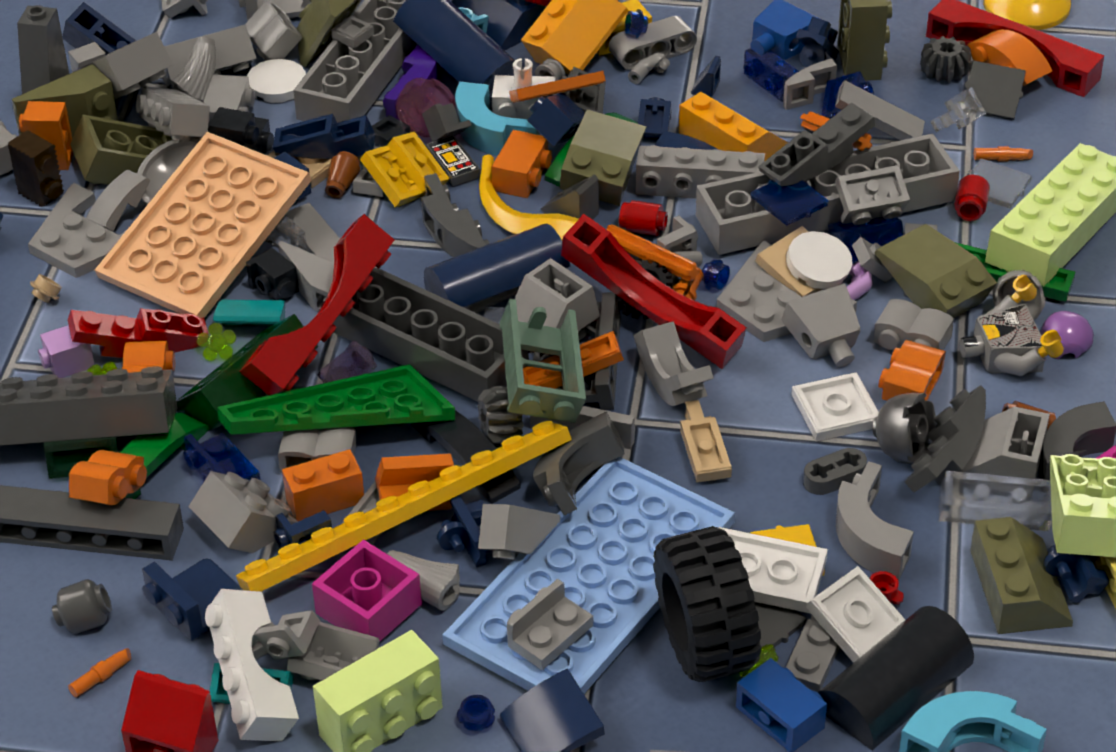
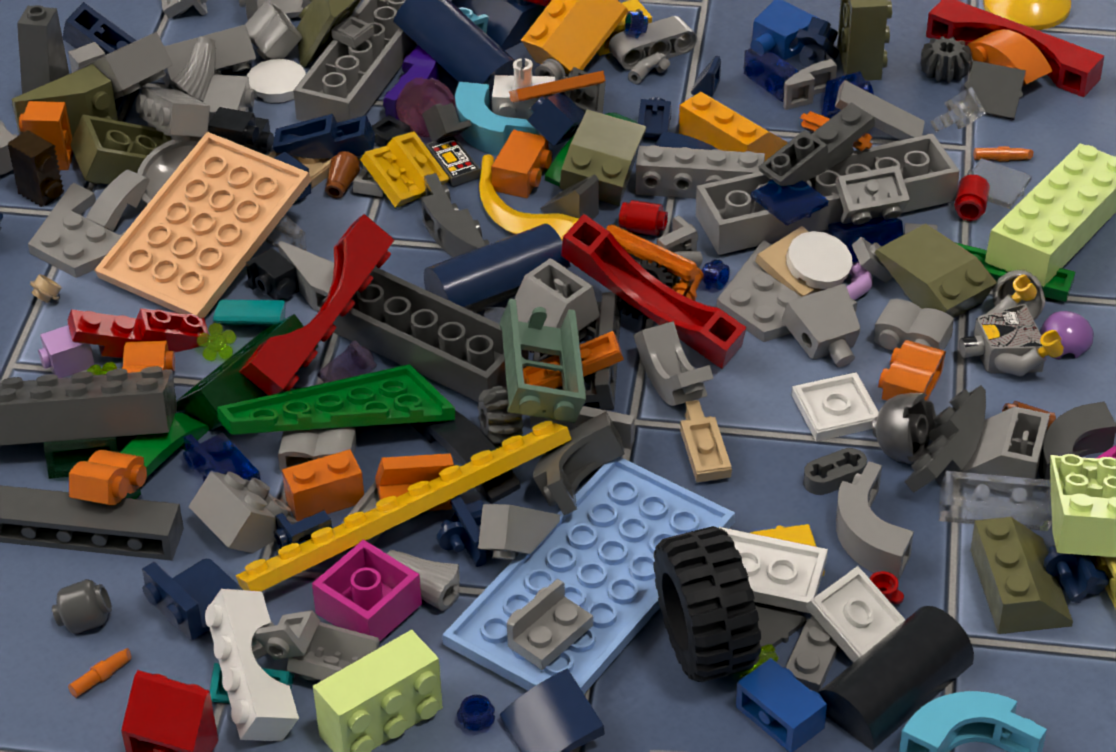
(319, 235): light grey tile -> none

